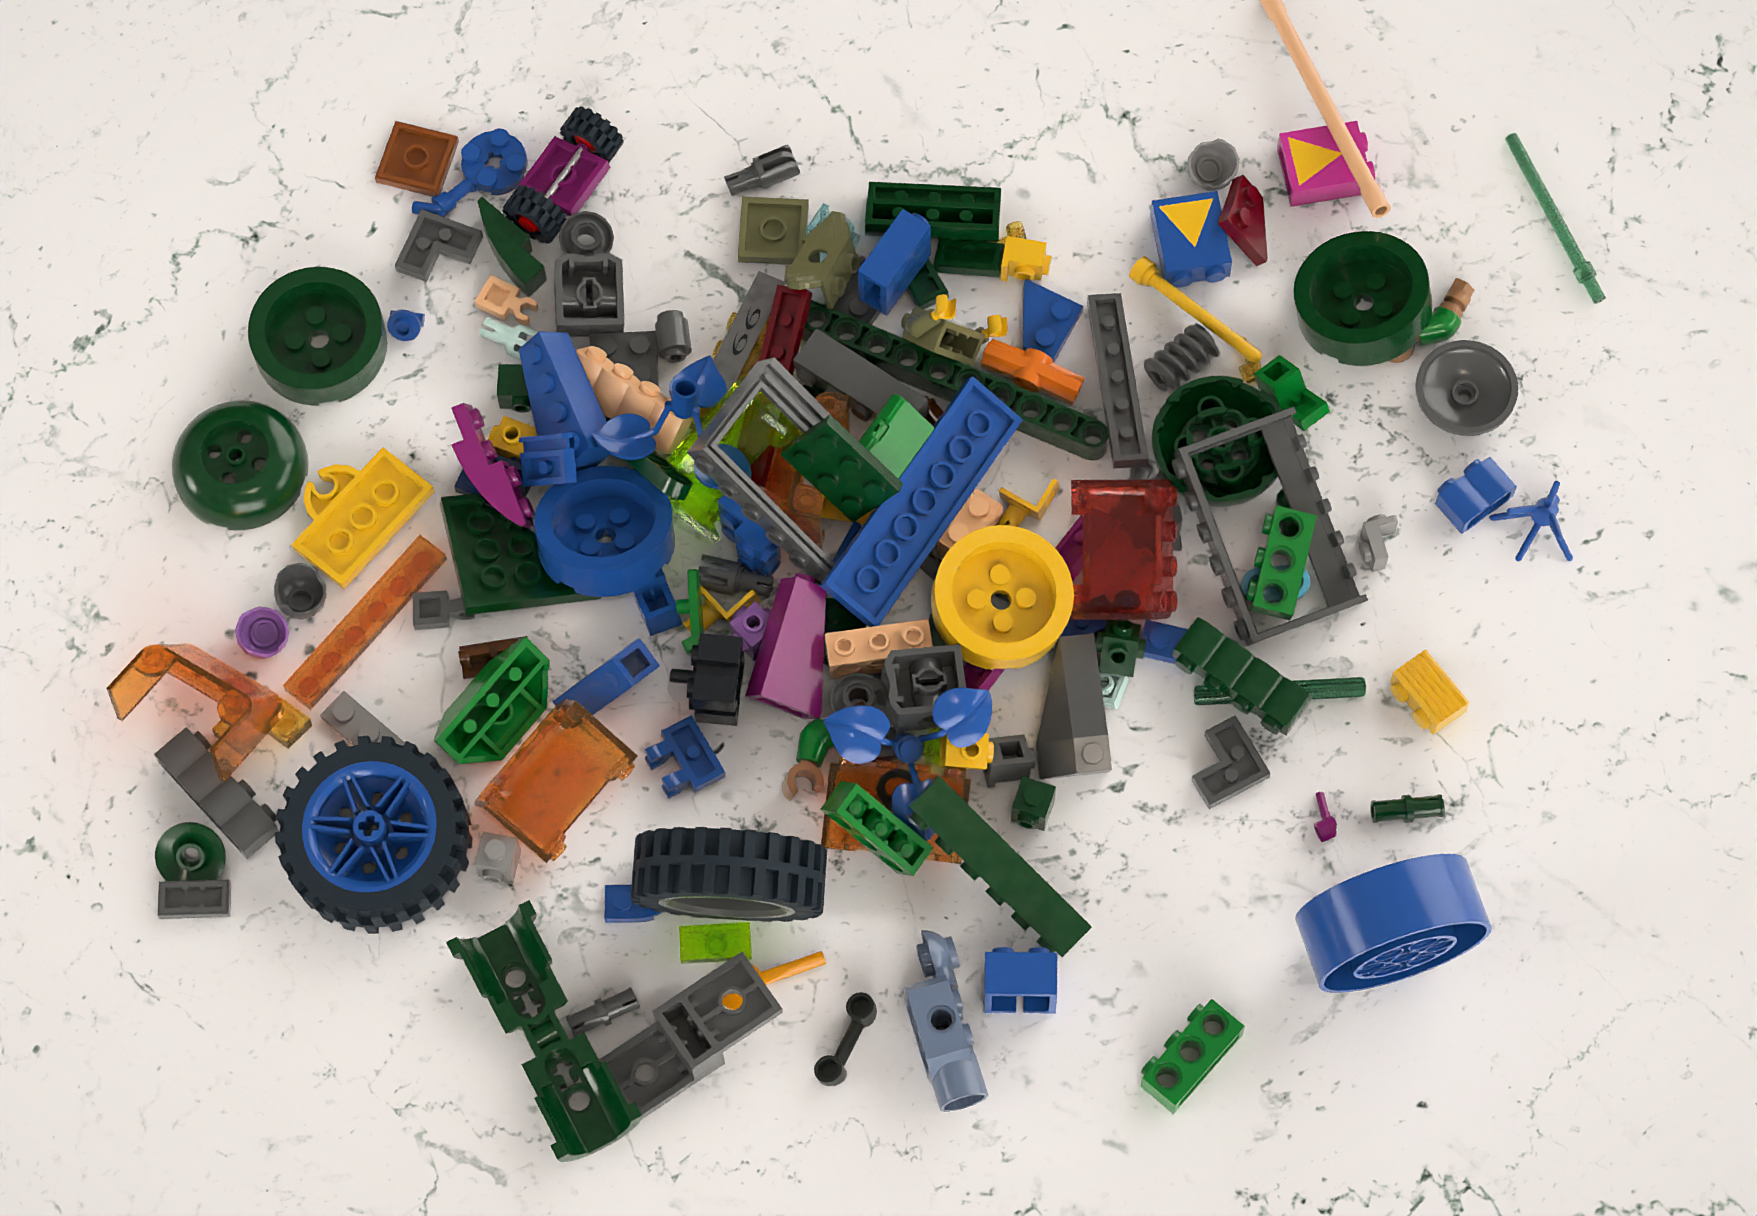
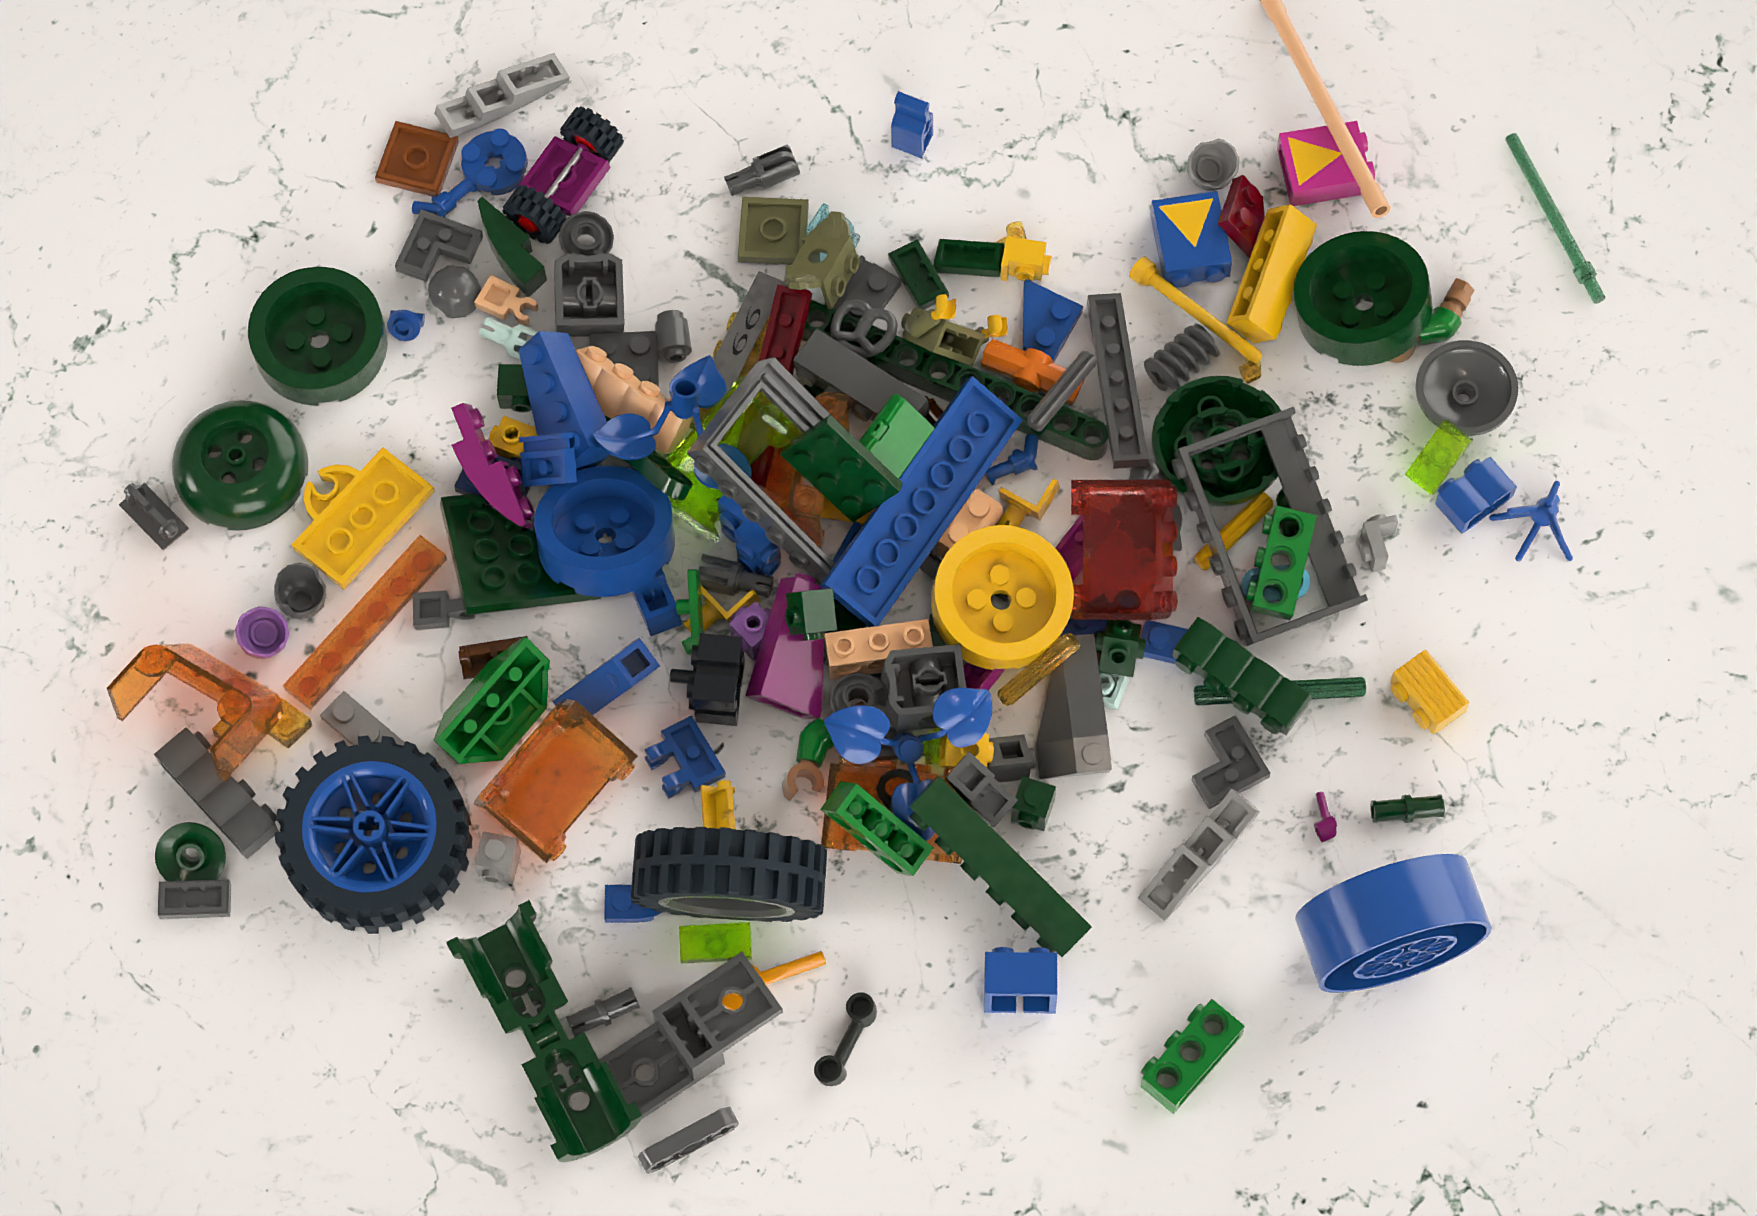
(152, 515): none -> dark grey hinge
(454, 291): none -> dark grey hair
(501, 96): none -> light grey slope
(688, 1140): none -> dark grey beam
(718, 805): none -> yellow hinge
(811, 613): none -> brick
(863, 327): none -> dark grey piece
(894, 261): blue brick -> none
(911, 125): none -> blue piece
(948, 1052): sand blue brick -> none
(951, 210): dark green brick -> none
(980, 789): none -> dark grey slope
(1017, 462): none -> blue piece
(1038, 669): none -> clear yellow axle
(1061, 391): none -> dark grey axle
(1198, 854): none -> light grey slope
(1237, 527): none -> yellow axle
(1271, 274): none -> yellow brick
(1287, 388): green brick -> none
(1438, 457): none -> clear neon green plate

